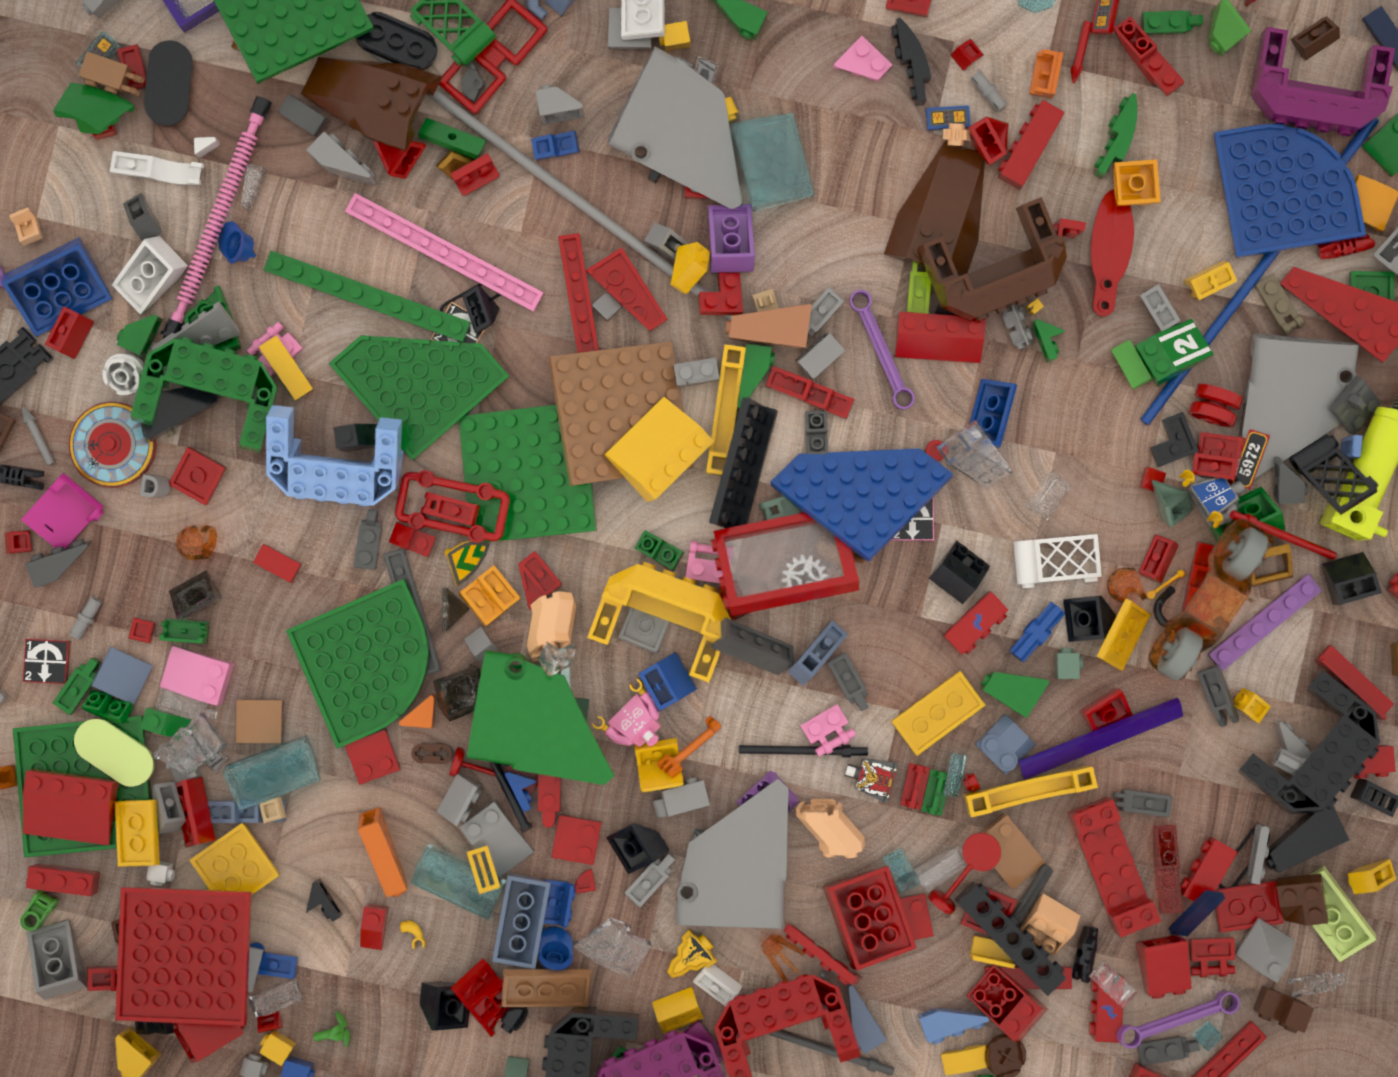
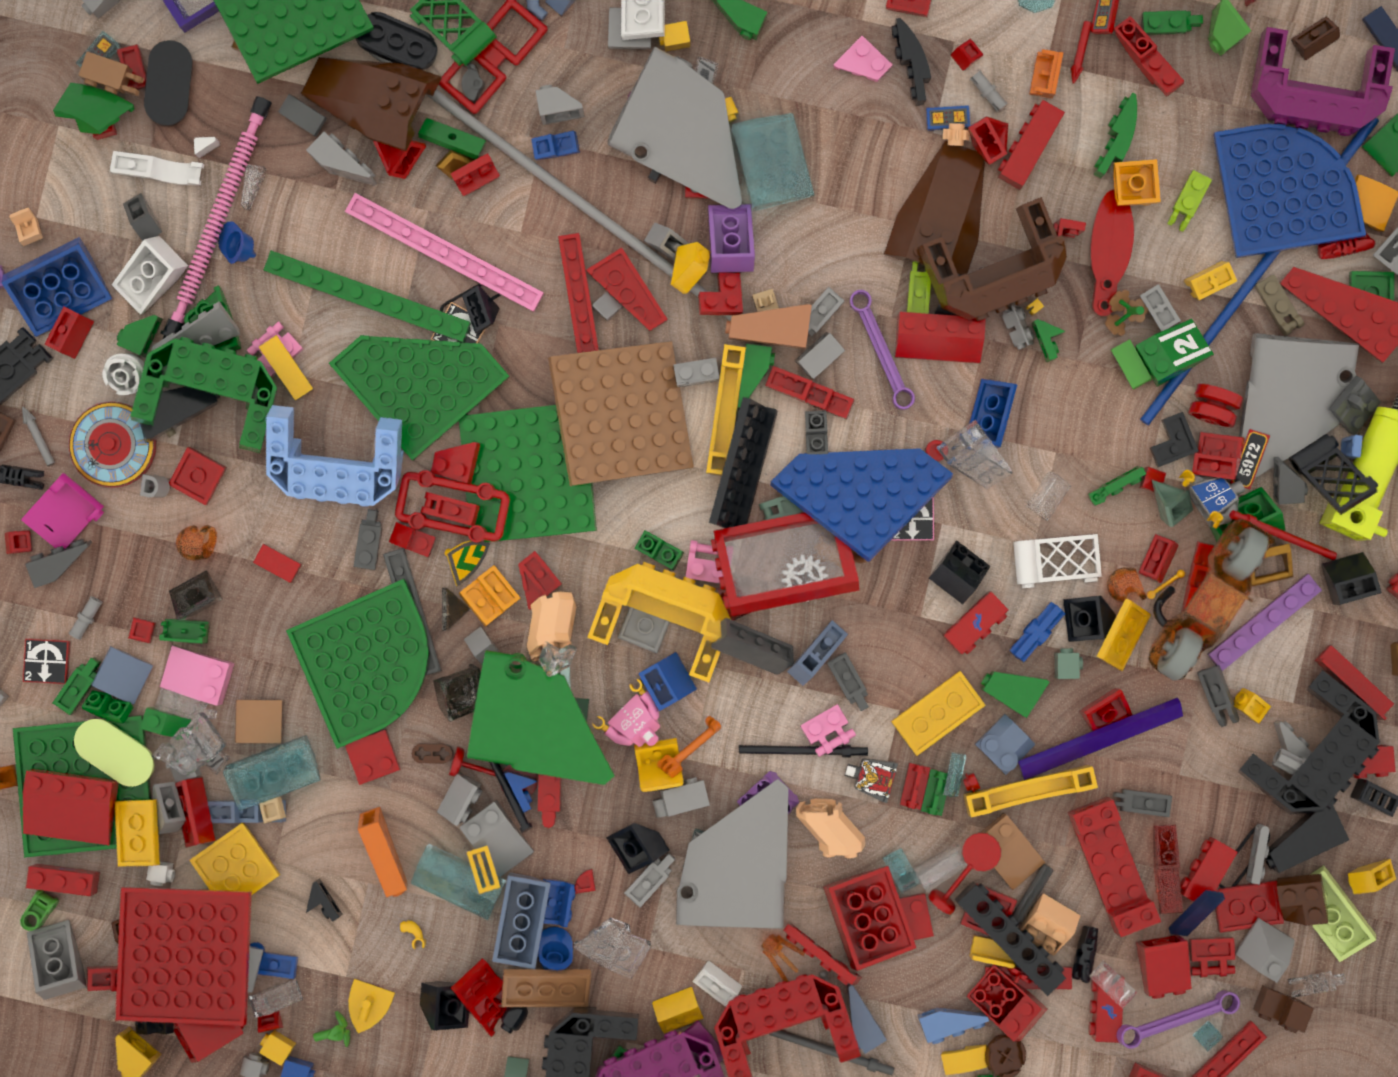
(355, 437): black slope -> none
(368, 1004): none -> yellow shield
(373, 926): red slope -> none
(423, 715): orange slope -> none
(457, 462): none -> red wing
(576, 839): red plate -> none
(658, 449): yellow slope -> none
(692, 954): yellow rock -> none
(1019, 975): none -> red plant
(1115, 485): none -> green hinge
(1133, 311): none -> medium nougat plant
(1166, 1050): dark grey hinge -> none
(1189, 198): none -> lime hinge

